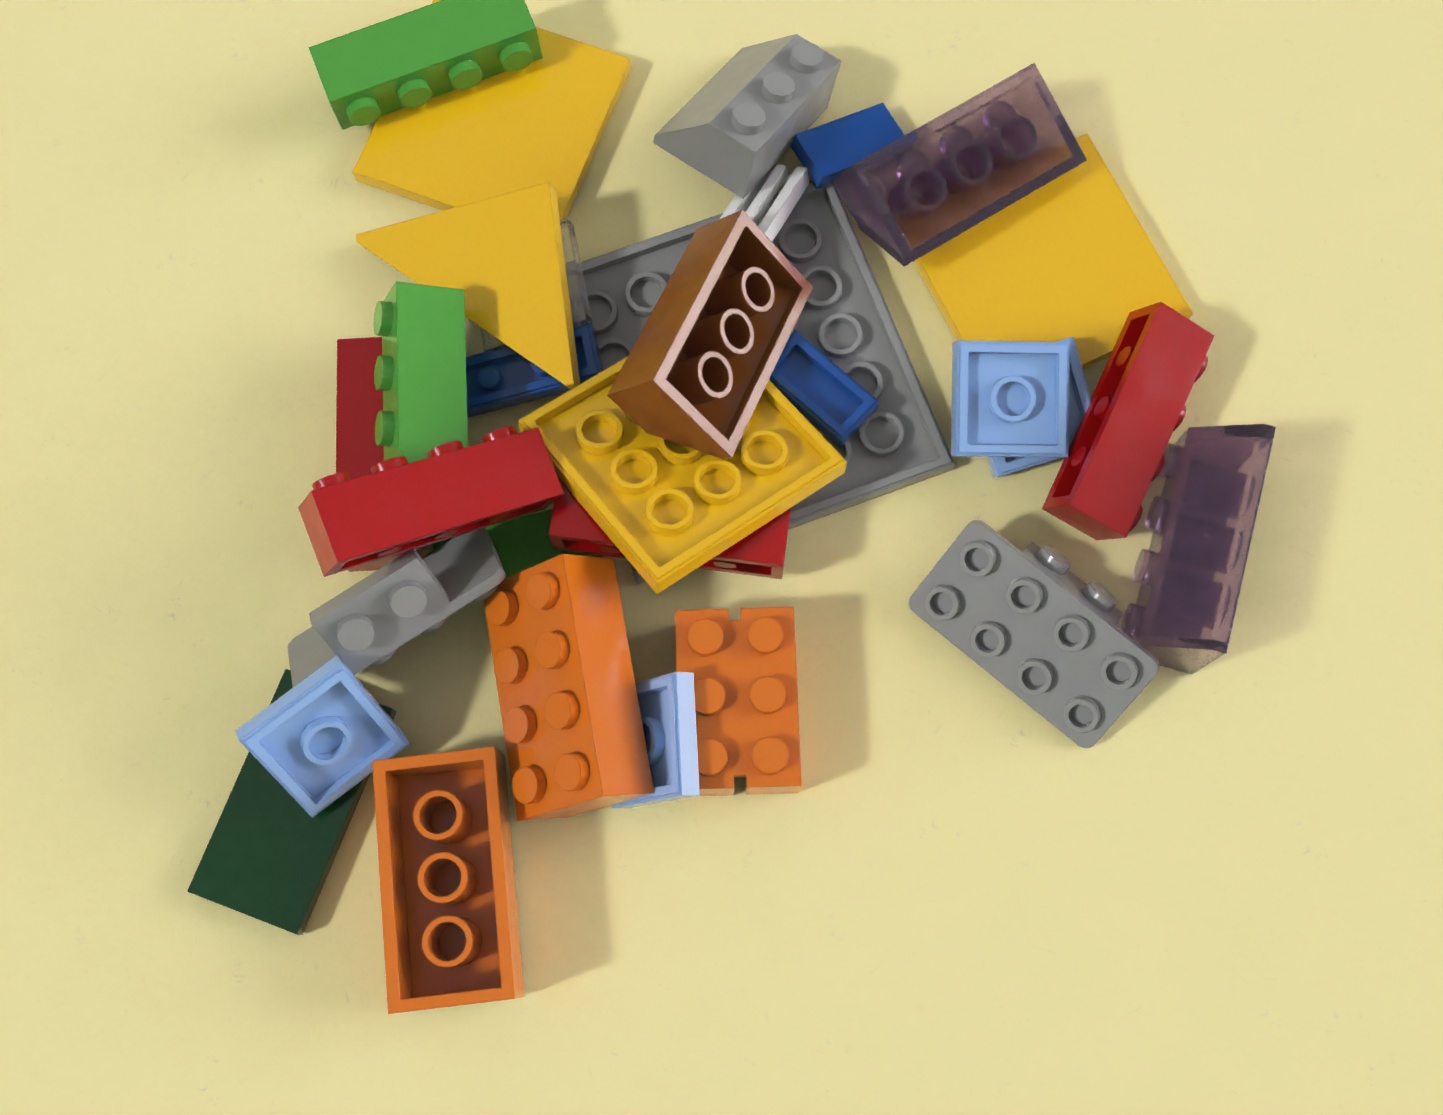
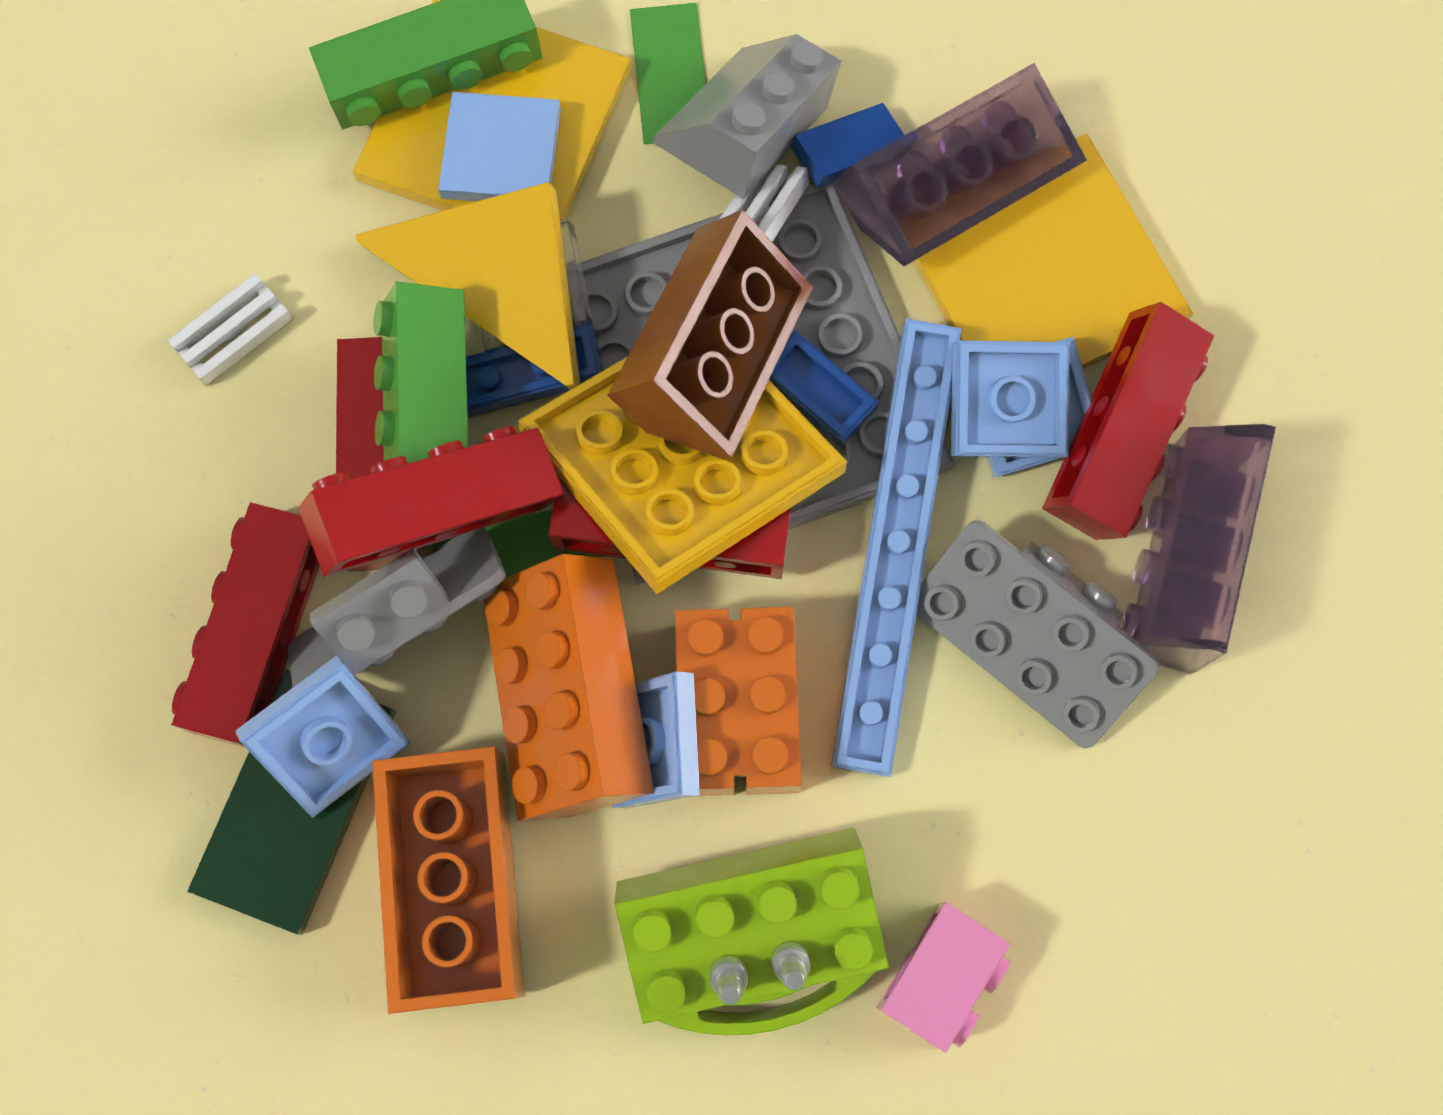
(224, 322): none -> white tile
(250, 625): none -> red brick
(497, 145): none -> light blue tile
(666, 62): none -> bright green sticker
(752, 934): none -> lime piece
(896, 550): none -> light blue tile
(945, 978): none -> bright pink brick

